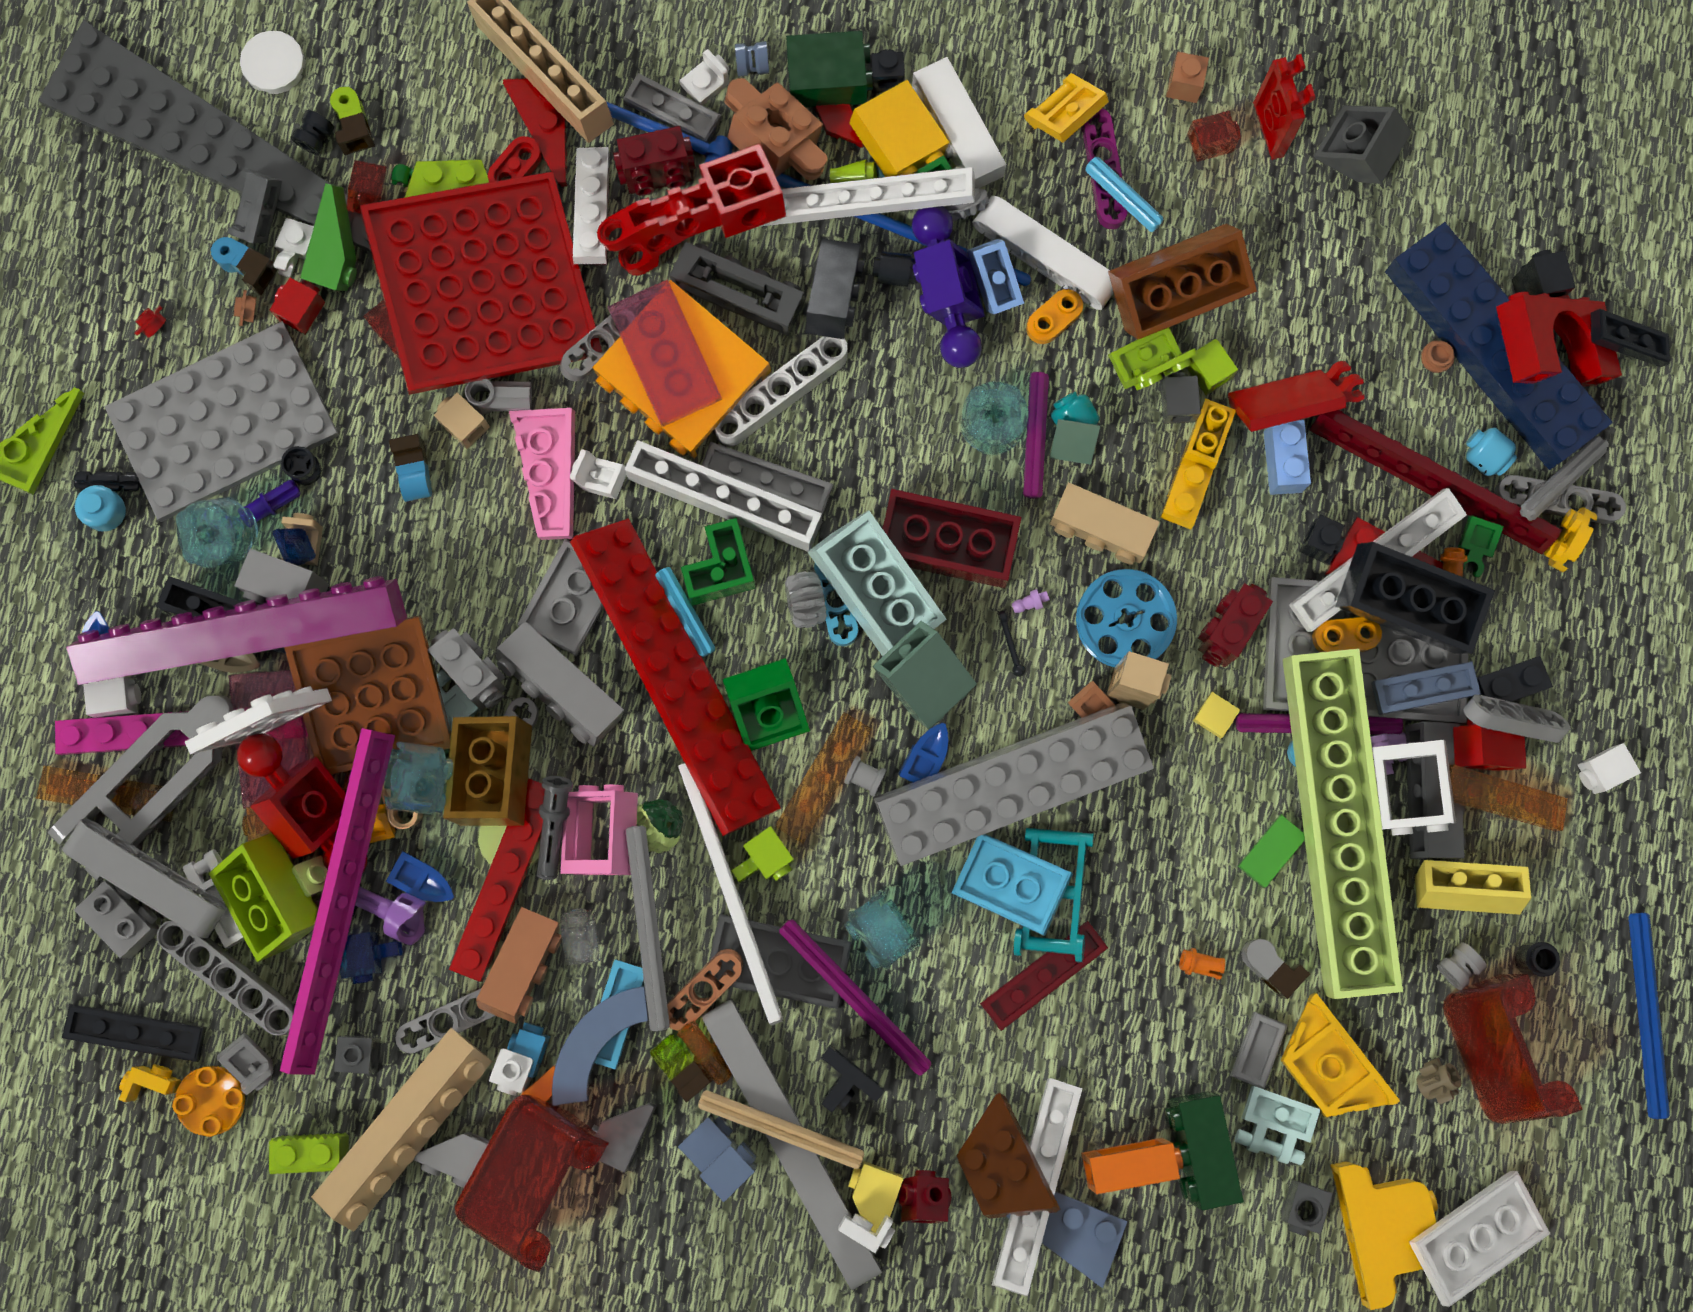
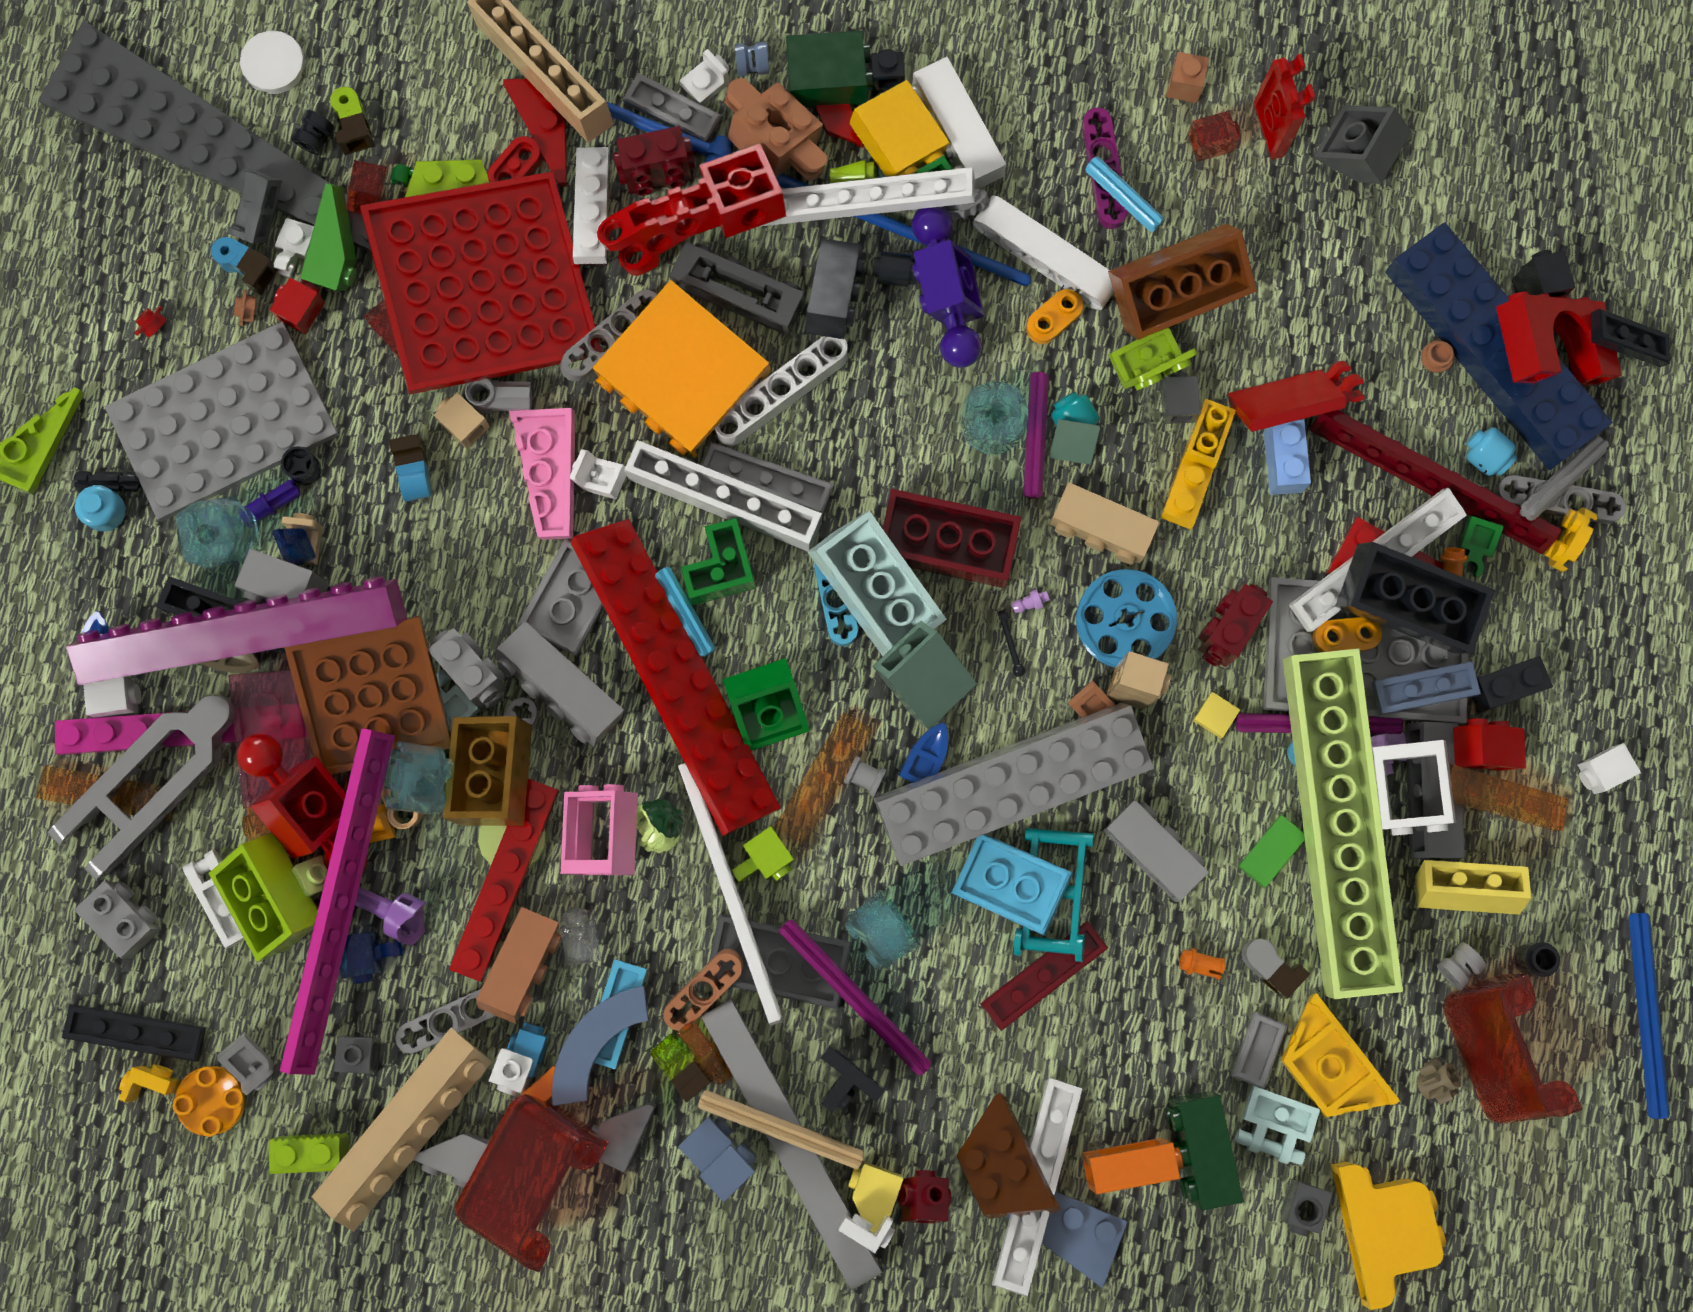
(144, 878): light grey beam -> none
(213, 974): light grey beam -> none
(264, 716): white plate -> none
(419, 879): blue plate -> none
(551, 812): dark grey pin -> none
(647, 928): light grey axle -> none
(664, 353): clear pink tile -> none
(805, 599): light grey gear -> none
(995, 276): light blue brick -> none
(1067, 108): yellow plate -> none
(1156, 850): none -> light grey brick
(1212, 366): lime panel -> none
(1323, 539): black brick -> none
(1479, 1238): white tile -> none
(1516, 718): light grey beam -> none

